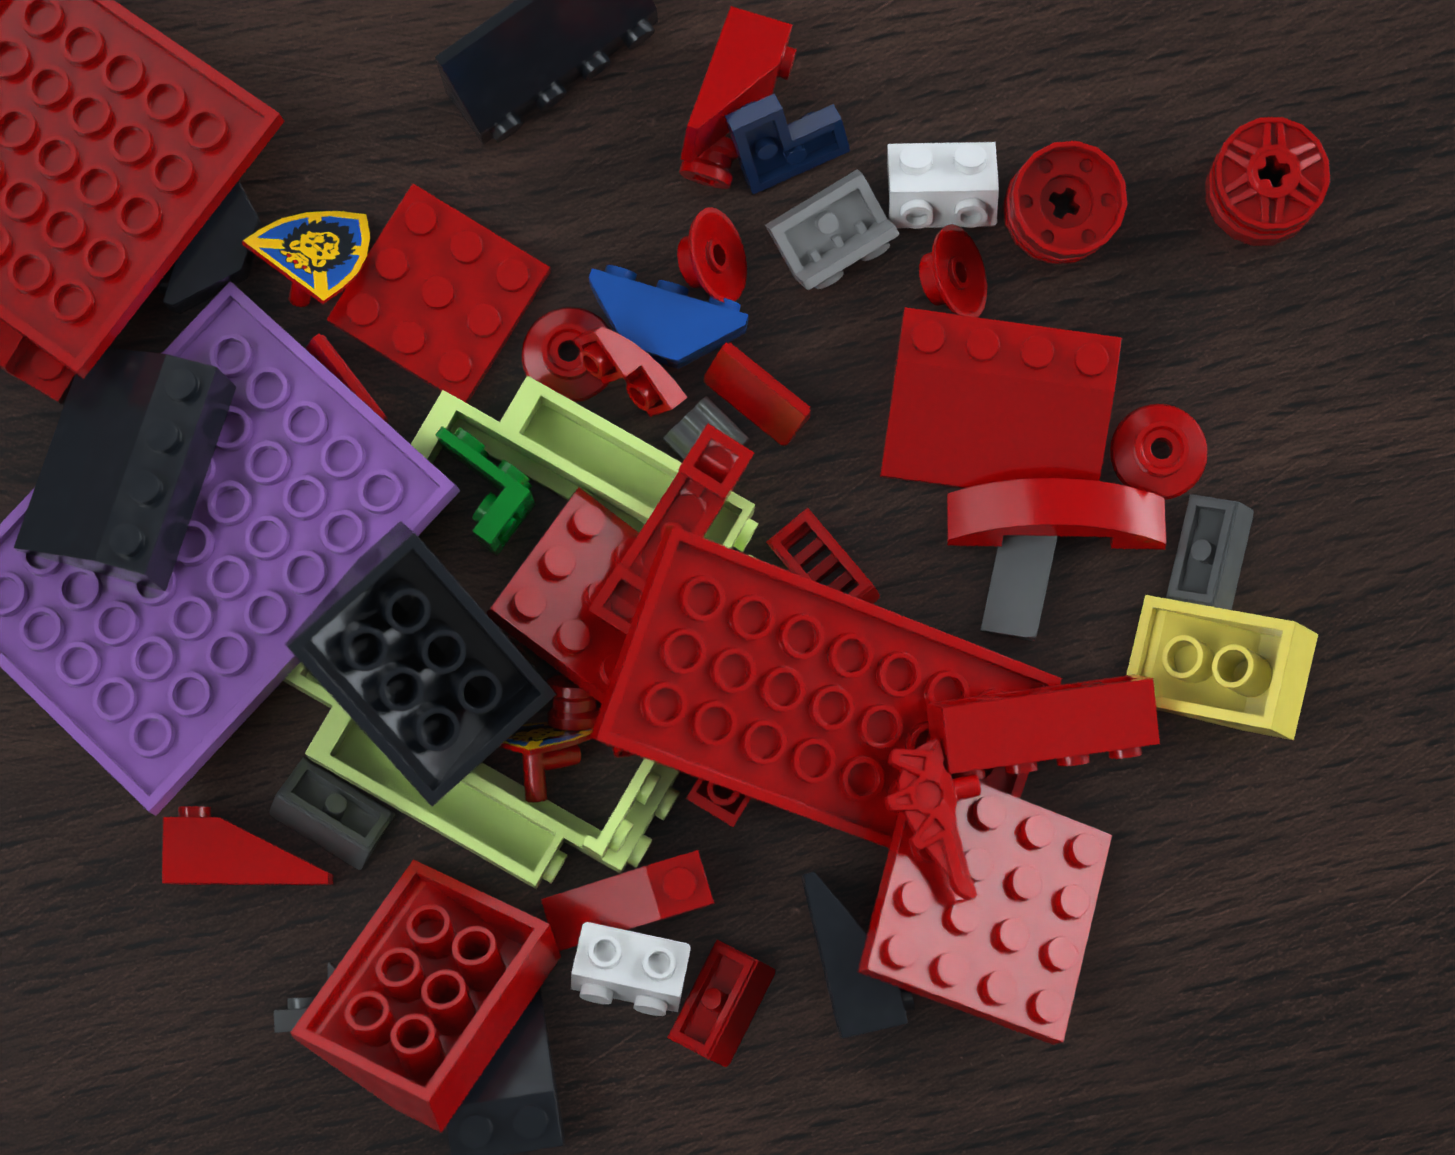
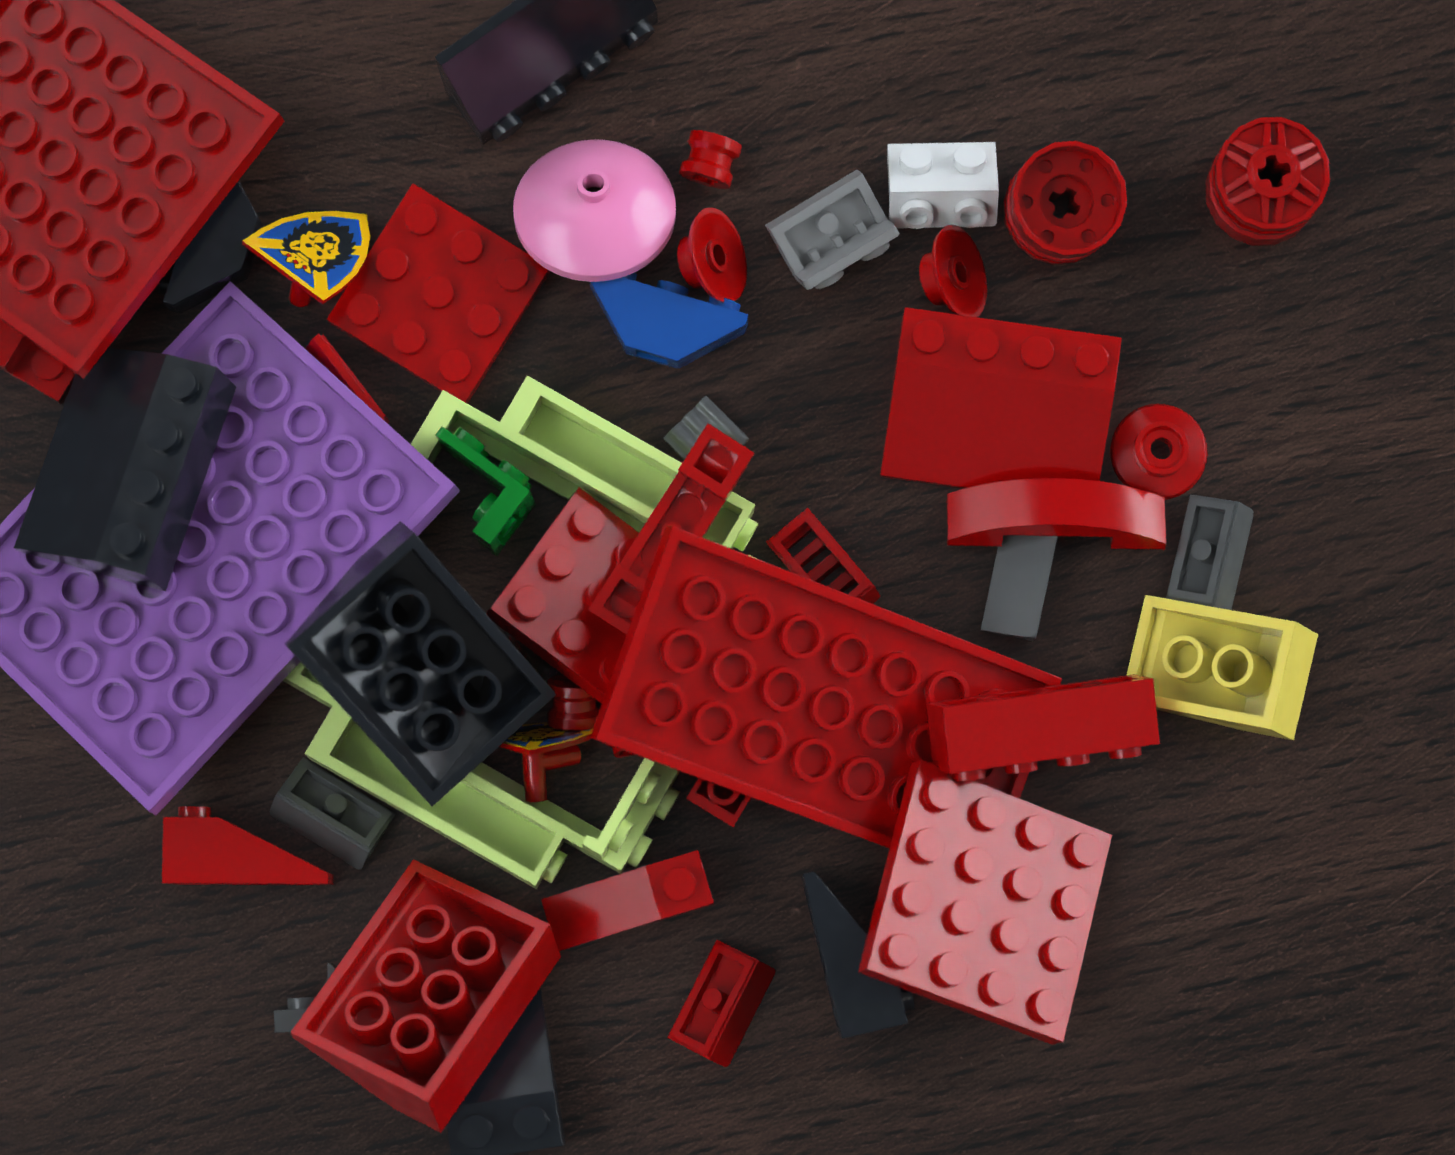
(542, 350): red piece -> none
(594, 232): none -> bright pink dish
(614, 357): red slope -> none
(629, 968): white bracket -> none
(742, 70): red slope -> none
(756, 394): red slope -> none
(778, 151): dark blue plate -> none
(929, 804): red piece -> none

